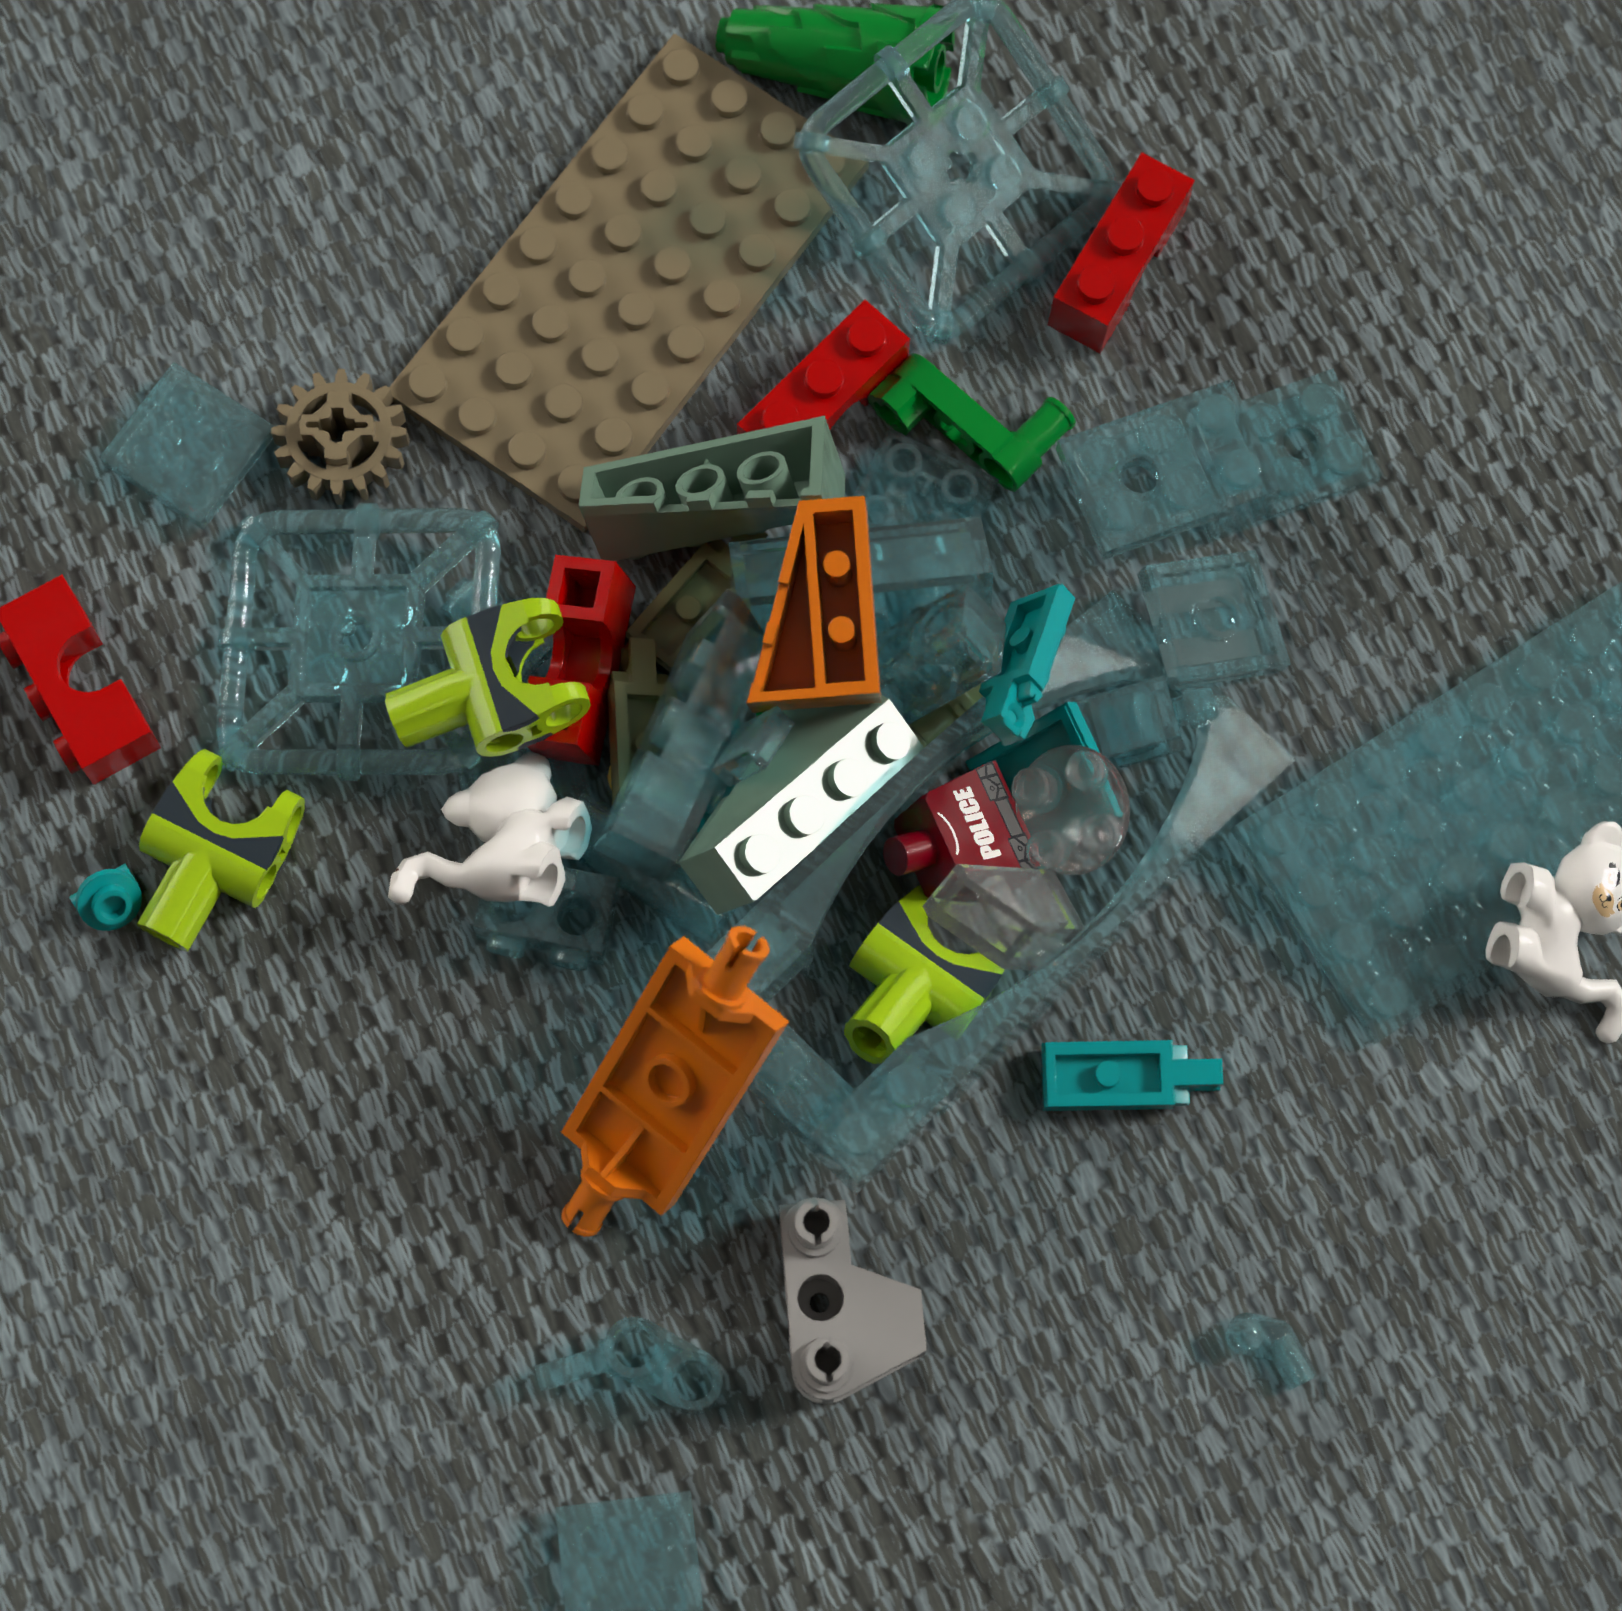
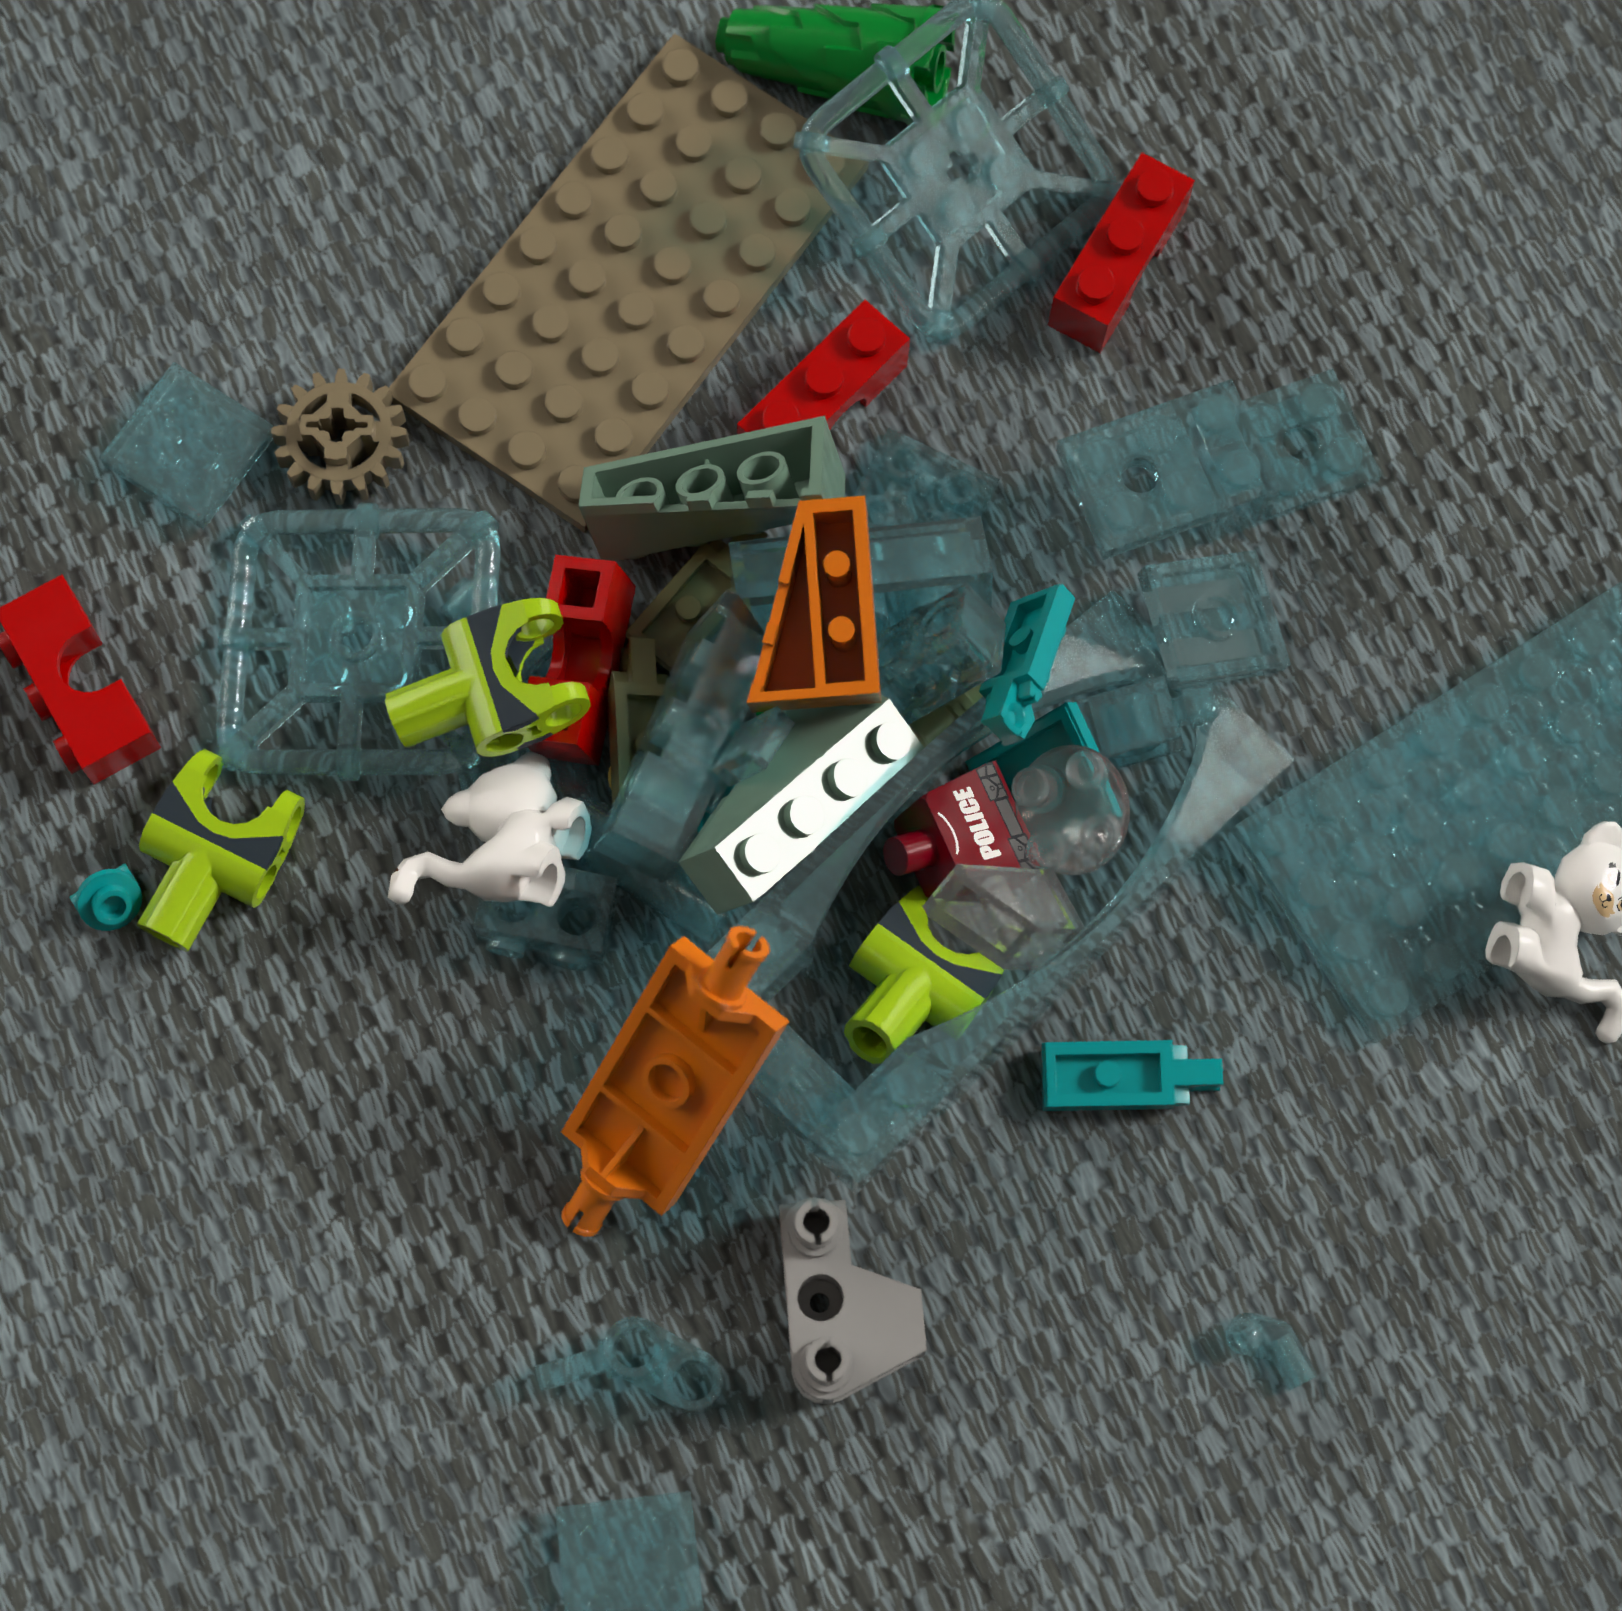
(923, 391): green beam -> none

